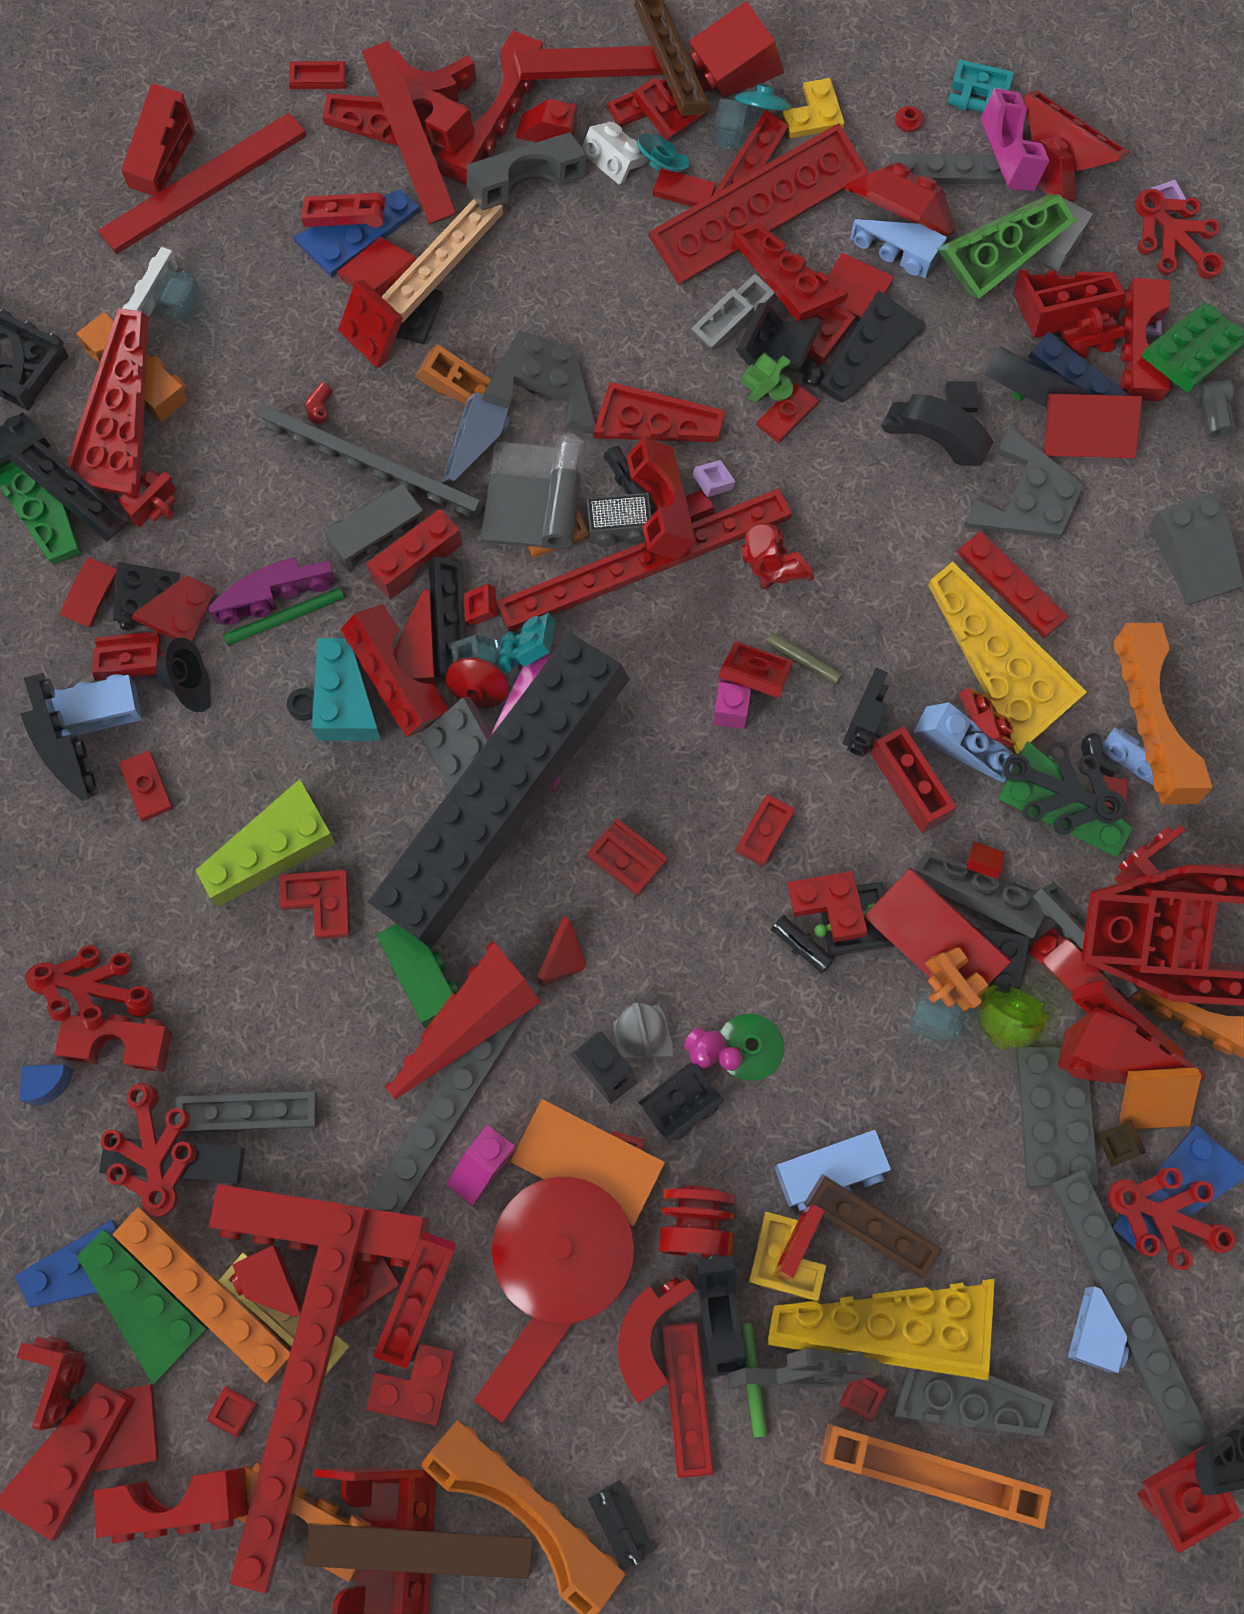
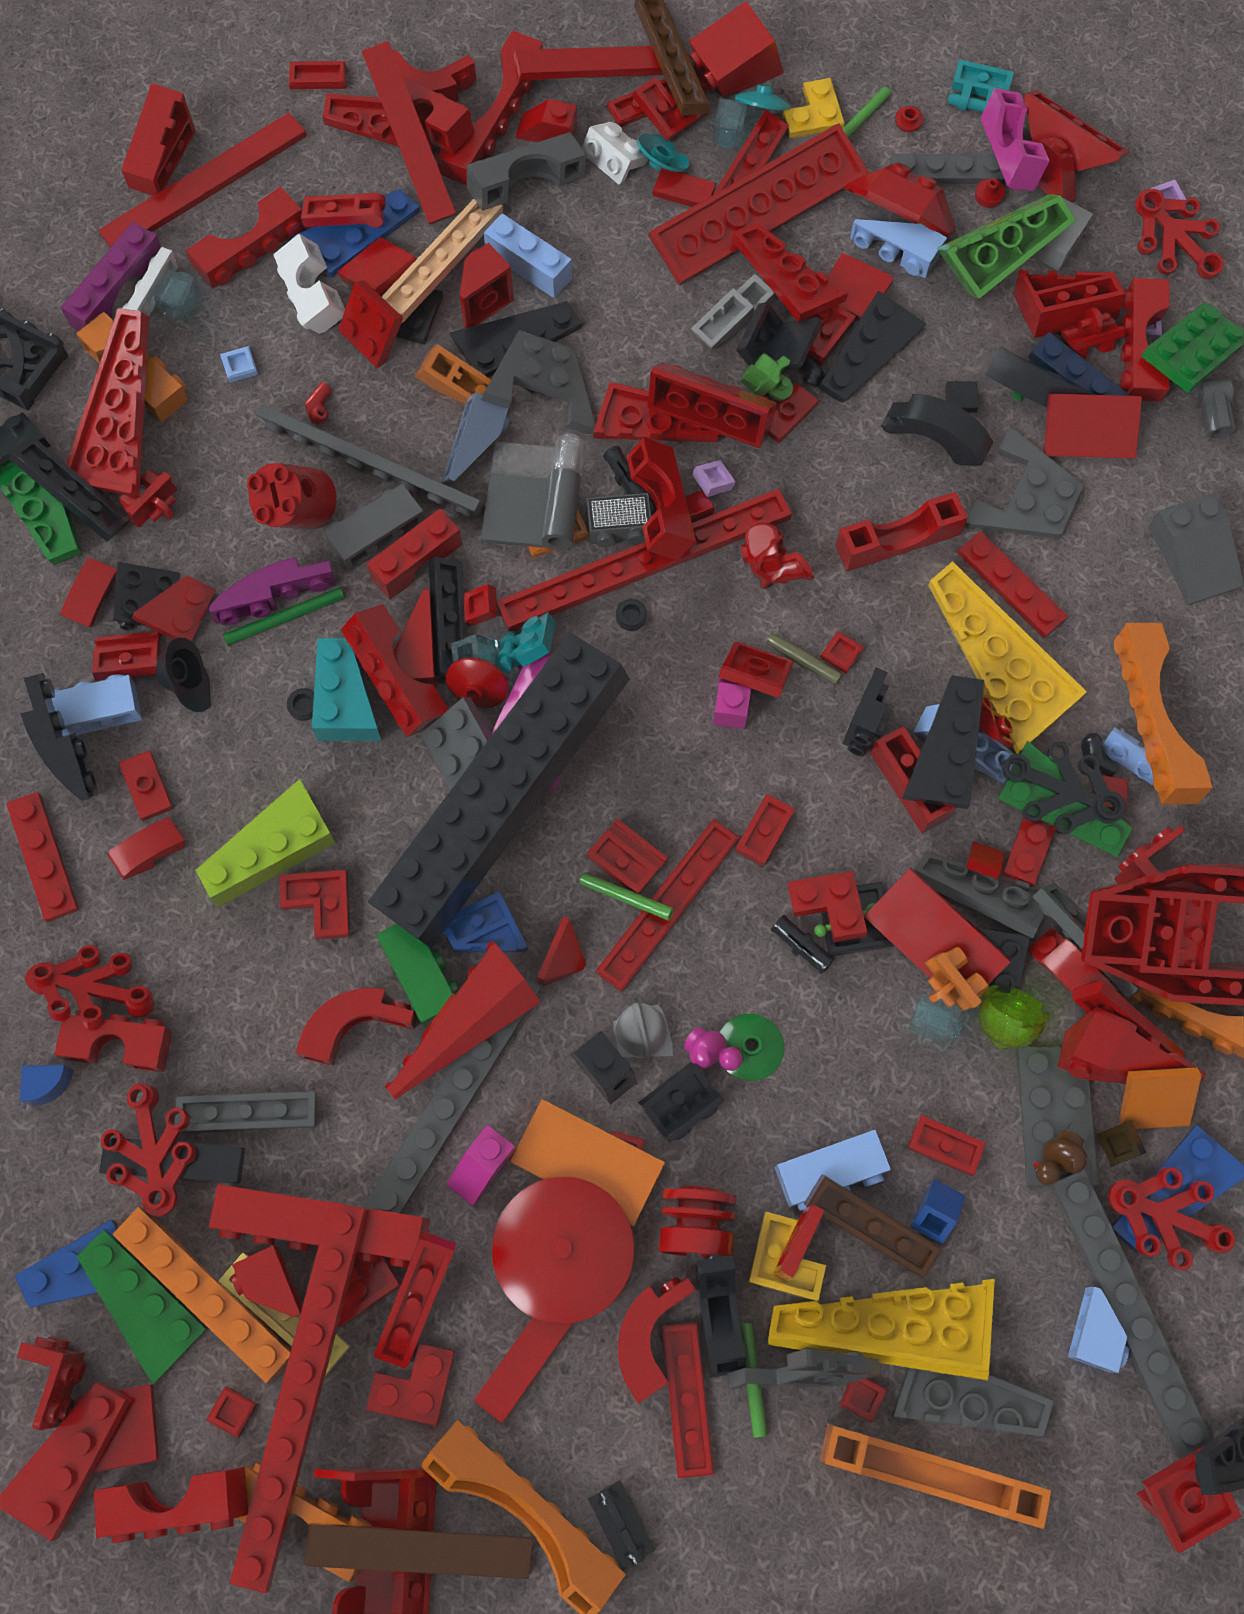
(42, 857): none -> red plate
(99, 289): none -> magenta arch
(141, 849): none -> red slope
(220, 258): none -> red arch
(239, 364): none -> light blue tile
(291, 496): none -> red cylinder
(317, 303): none -> white arch
(341, 1013): none -> red arch
(482, 923): none -> blue wing
(484, 285): none -> red slope
(488, 342): none -> black wing
(530, 255): none -> light blue brick
(627, 896): none -> bright green bar
(631, 614): none -> black tile
(676, 892): none -> red tile
(710, 404): none -> red slope
(842, 652): none -> red tile
(861, 117): none -> bright green bar
(931, 523): none -> red arch
(938, 1211): none -> blue brick
(946, 1145): none -> red plate
(949, 752): none -> black wing
(989, 193): none -> red tile
(1028, 851): none -> red plate
(1061, 1154): none -> reddish brown animal

